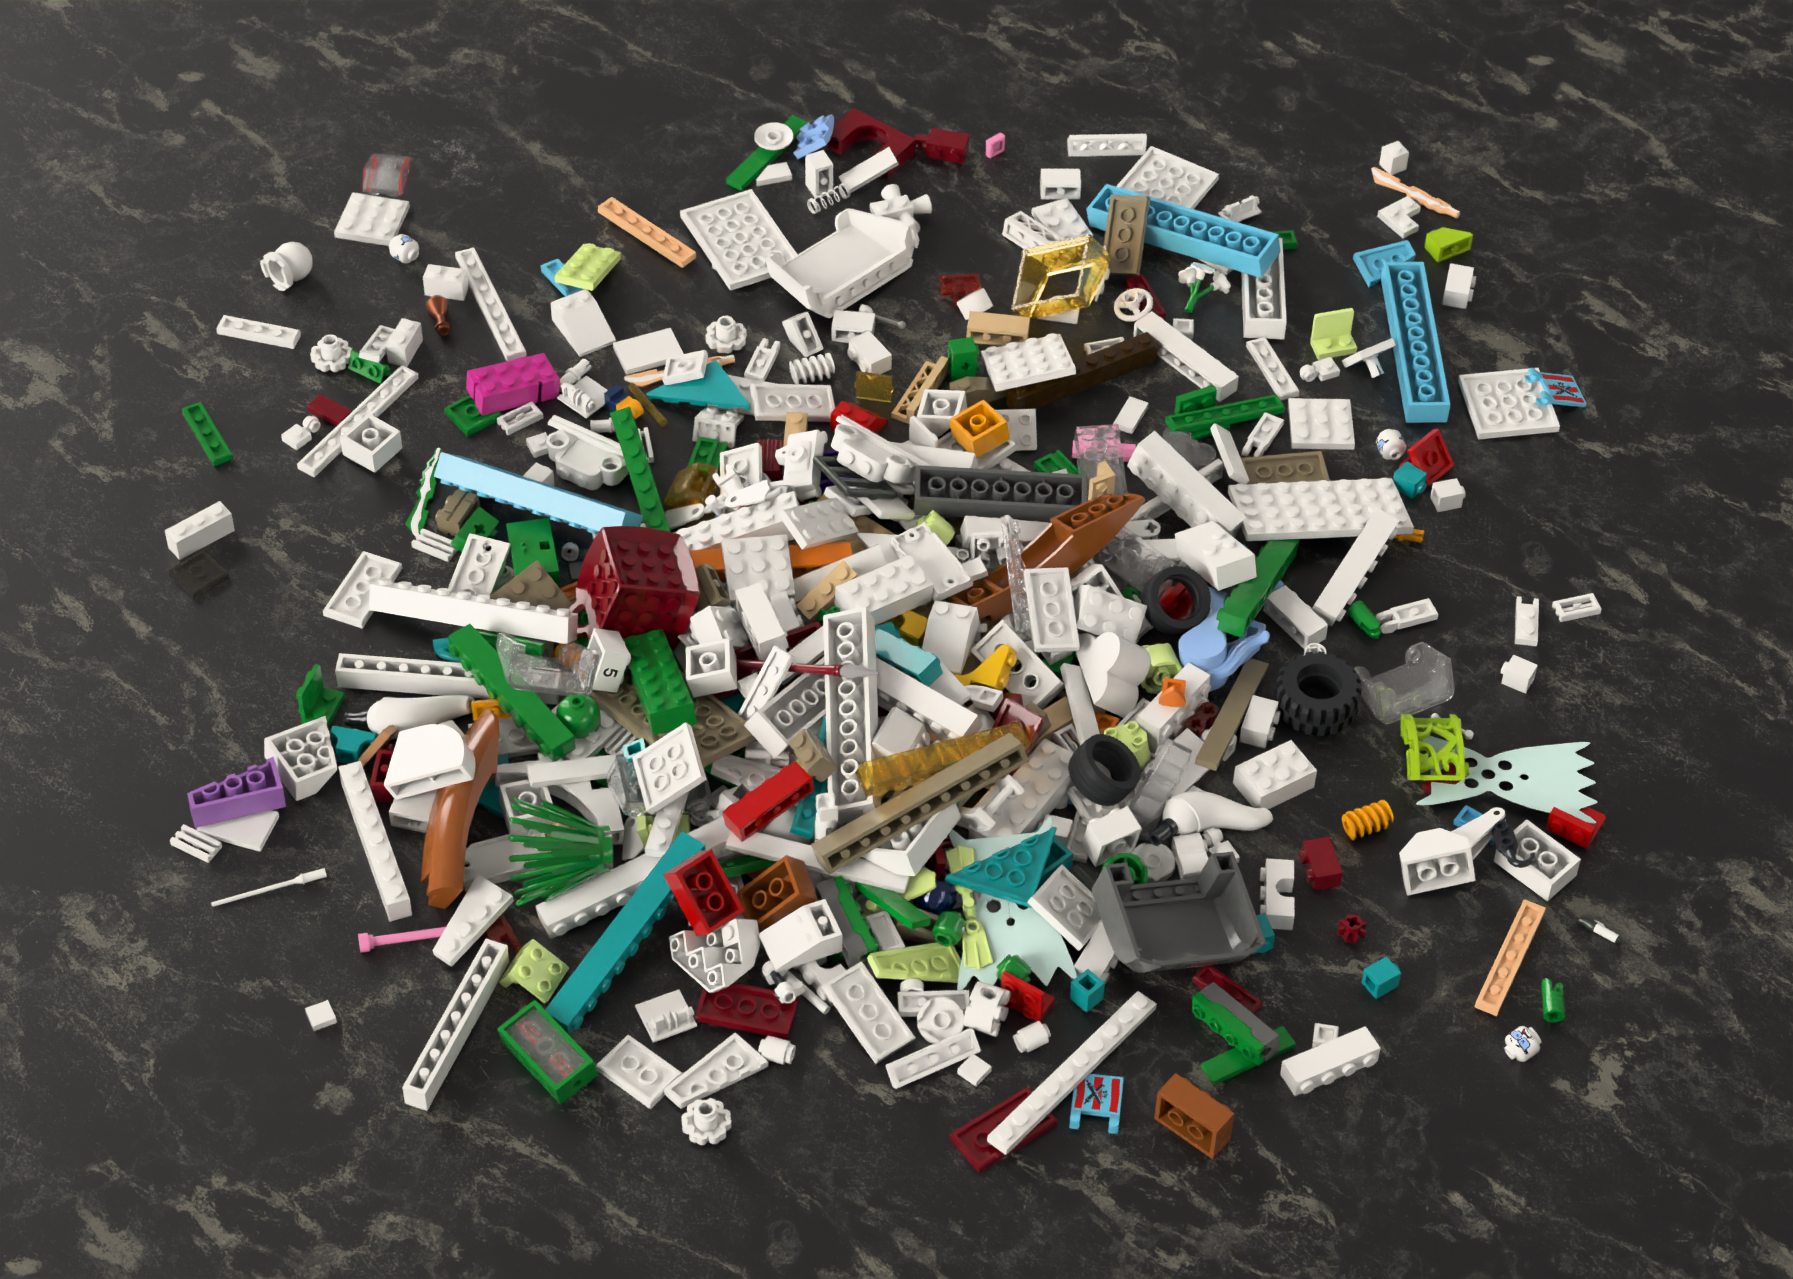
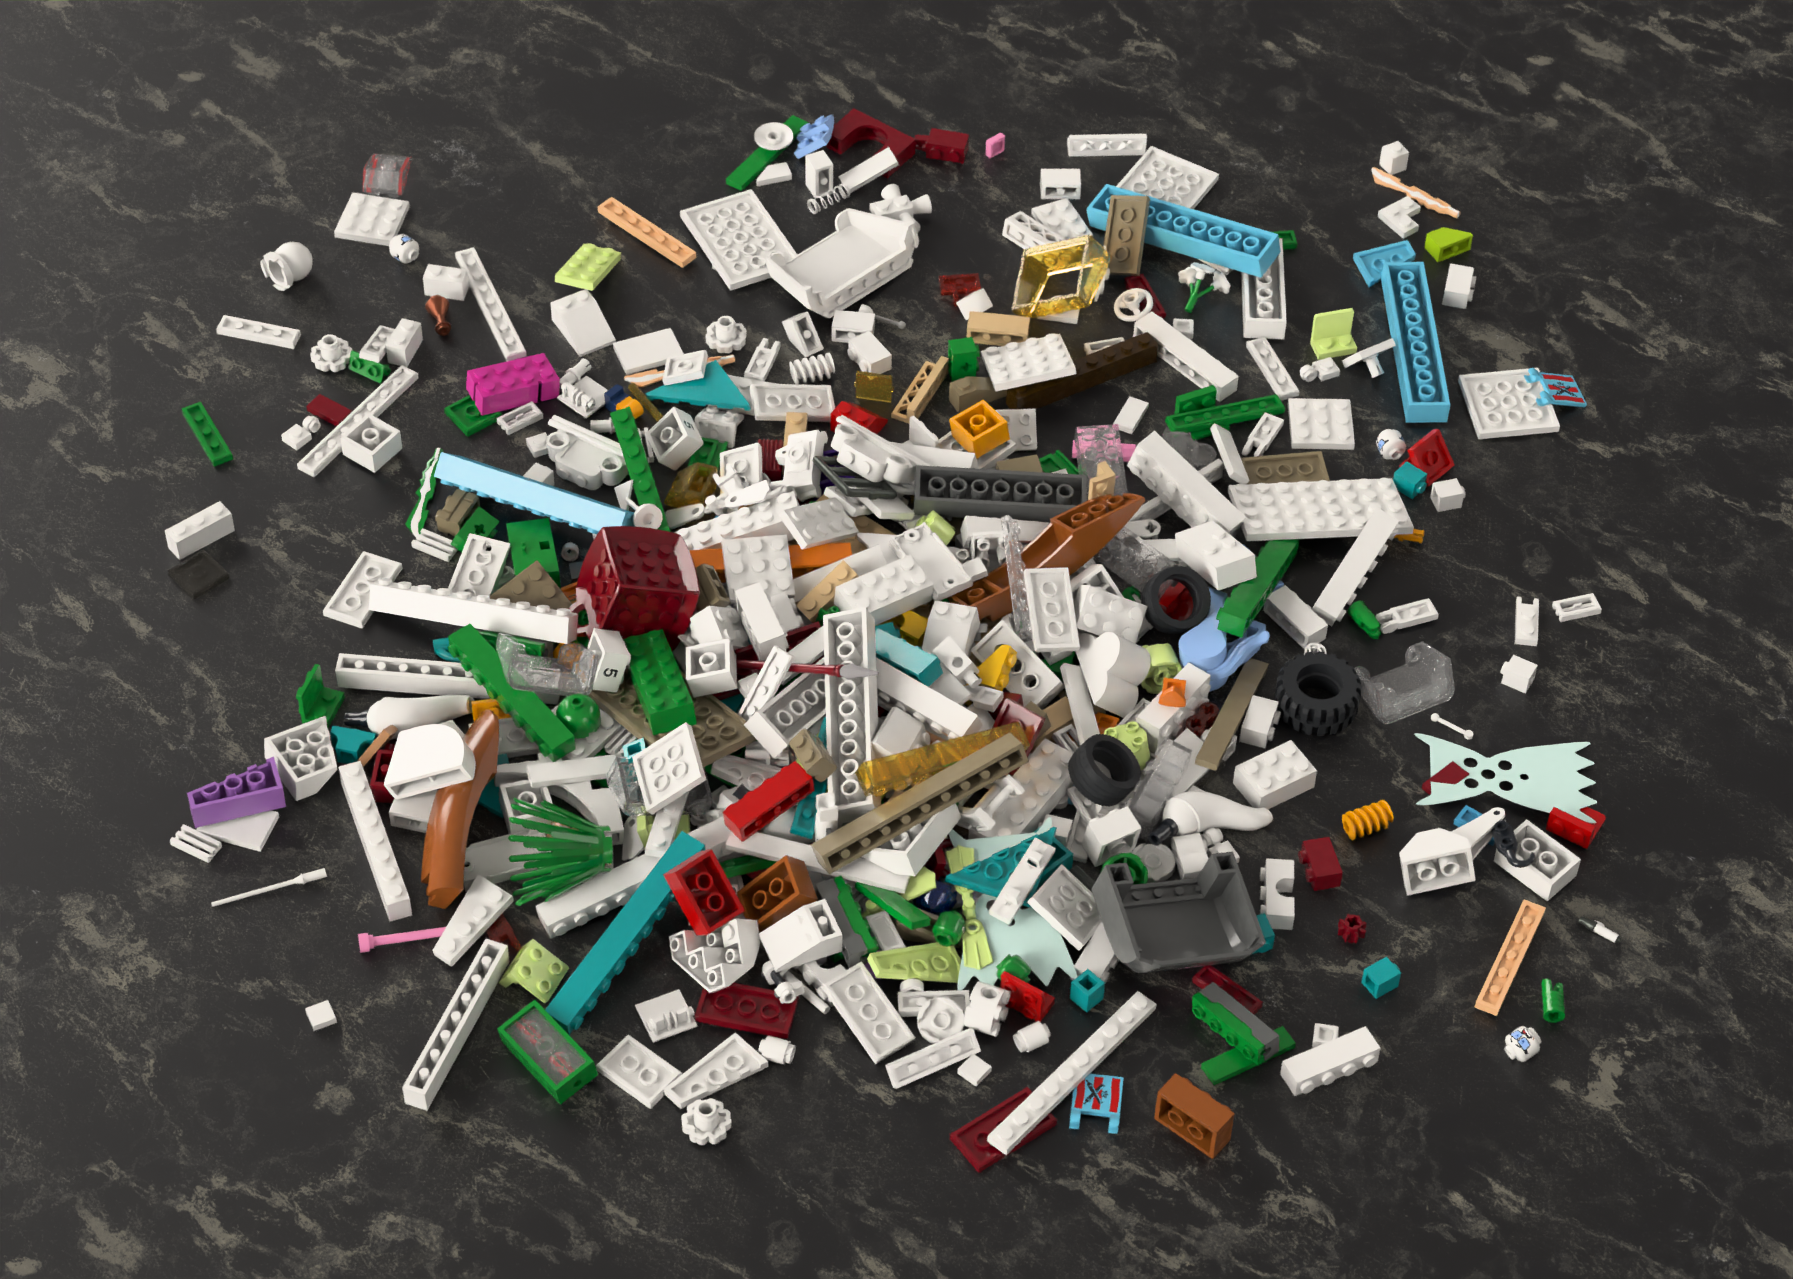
(550, 269): medium azure hinge -> none
(644, 516): none -> white piece
(674, 438): none -> white brick
(939, 407): white slope -> none
(958, 663): none -> white torso
(1022, 881): none -> white hinge
(1026, 463): none -> dark tan hinge
(1239, 212): white hinge -> none
(1419, 729): lime fence -> none

